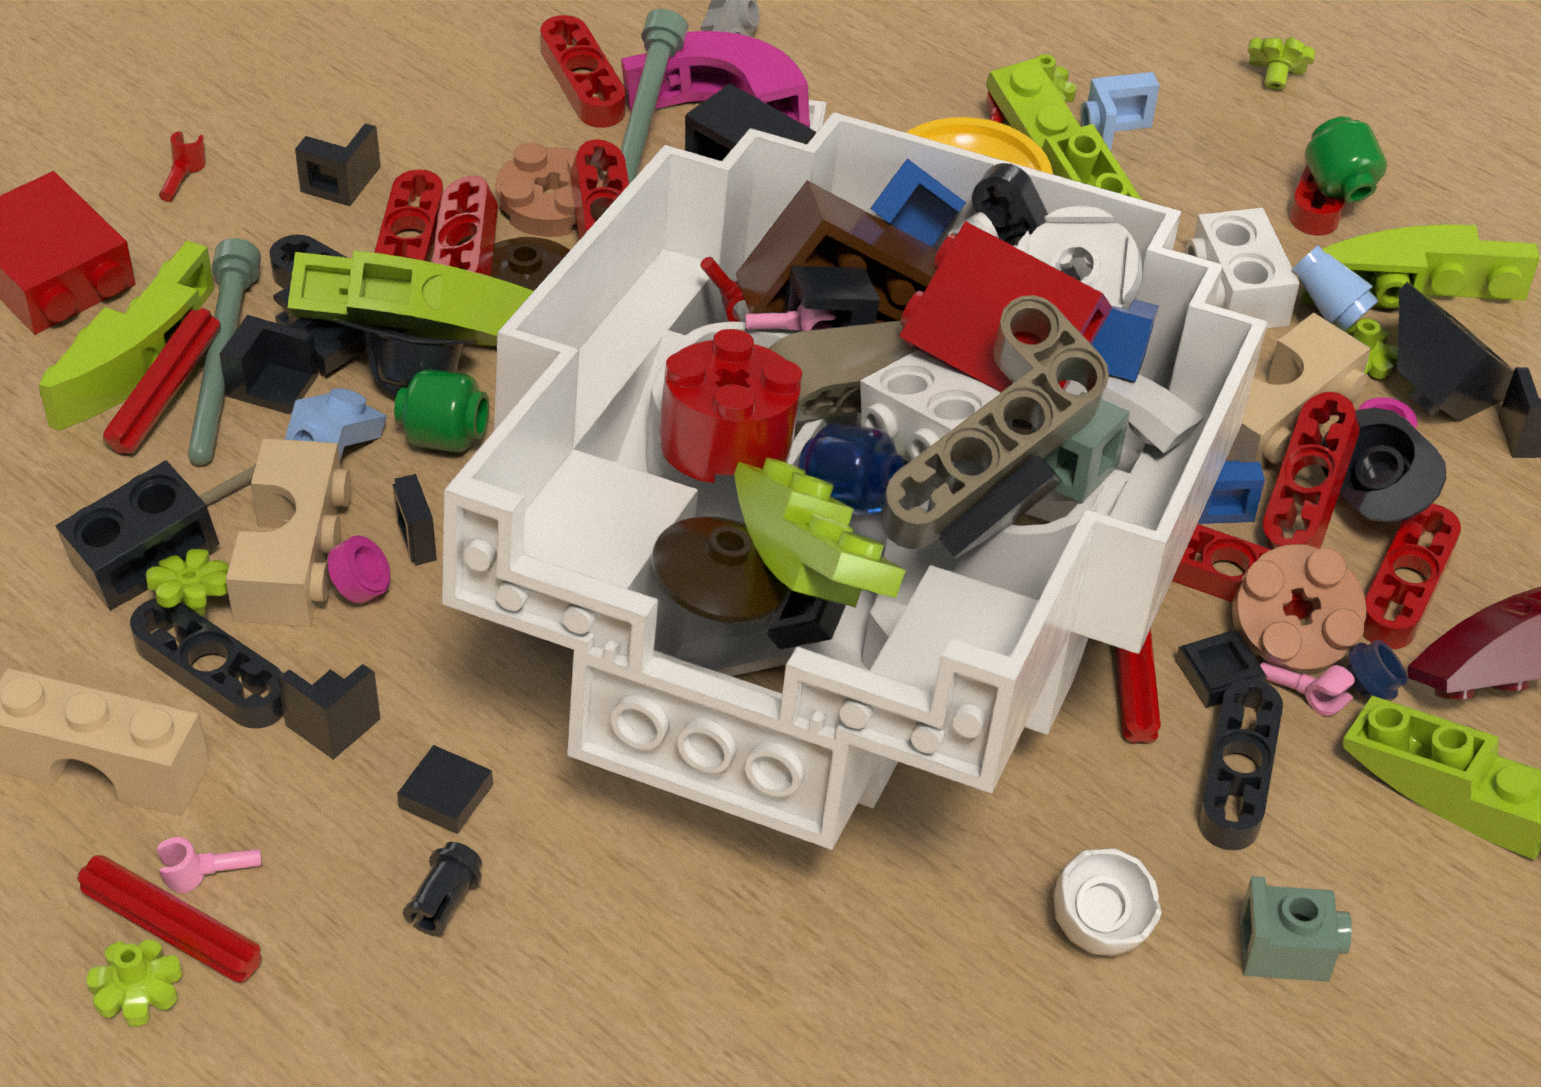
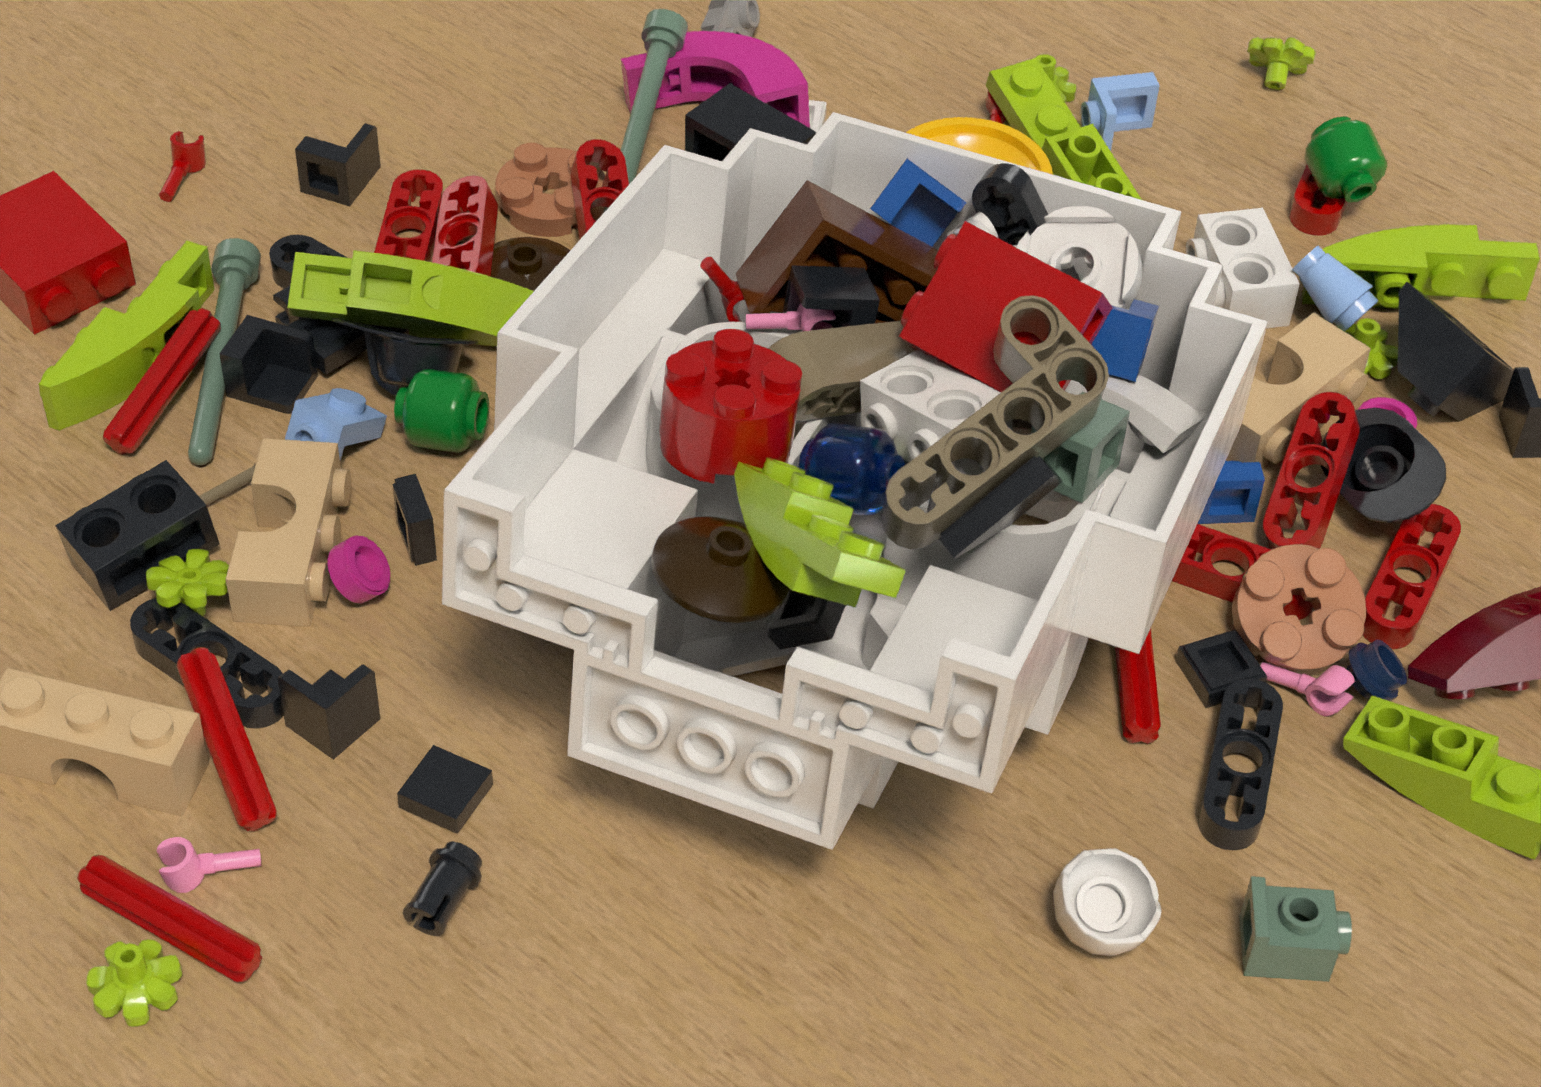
(226, 739): none -> red axle
(579, 88): red beam -> none

